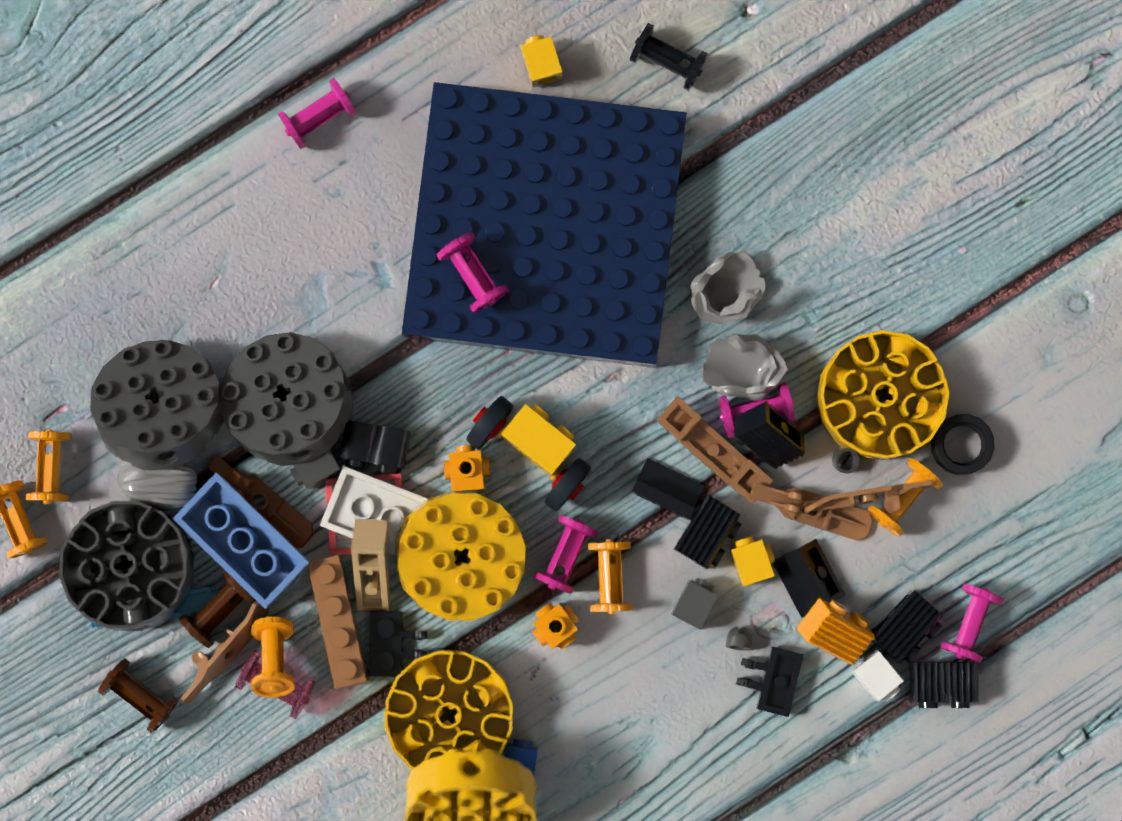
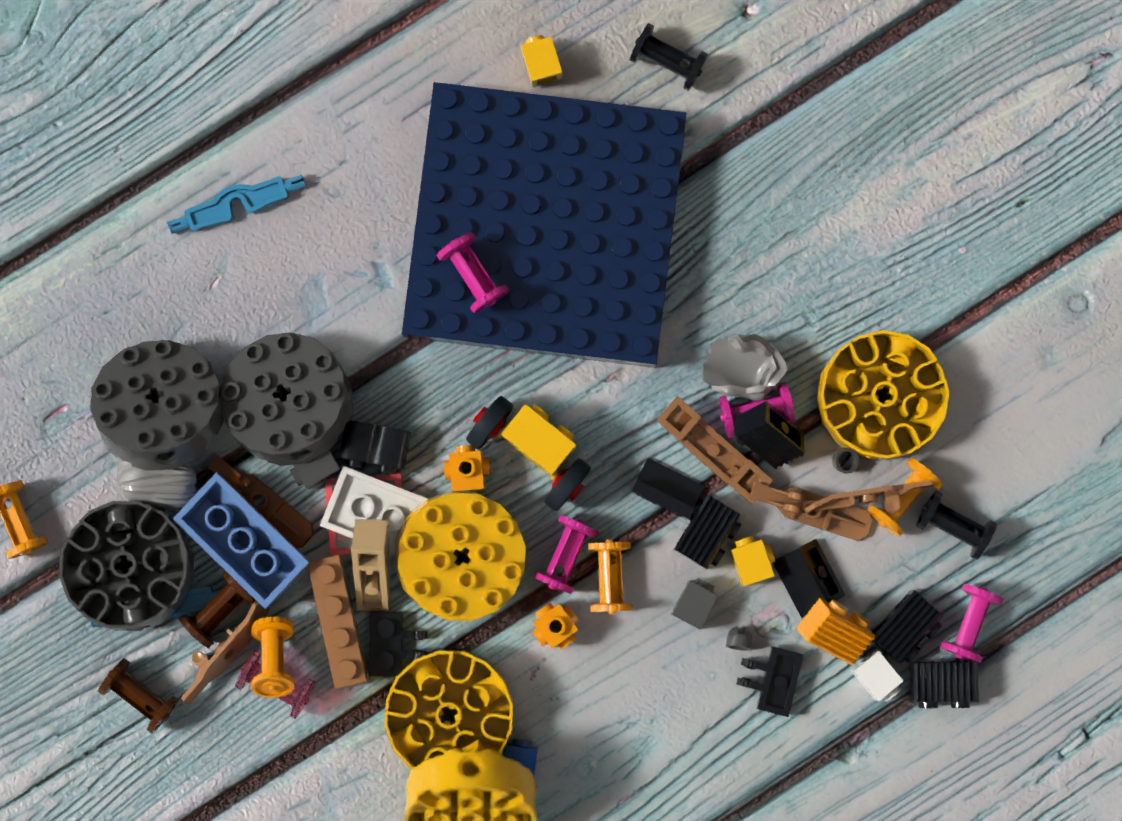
(48, 467): light orange hose -> none
(220, 210): none -> dark azure piece
(317, 113): dark pink hose -> none
(727, 288): light grey hair -> none
(956, 525): none -> black hose
(985, 435): black tyre -> none

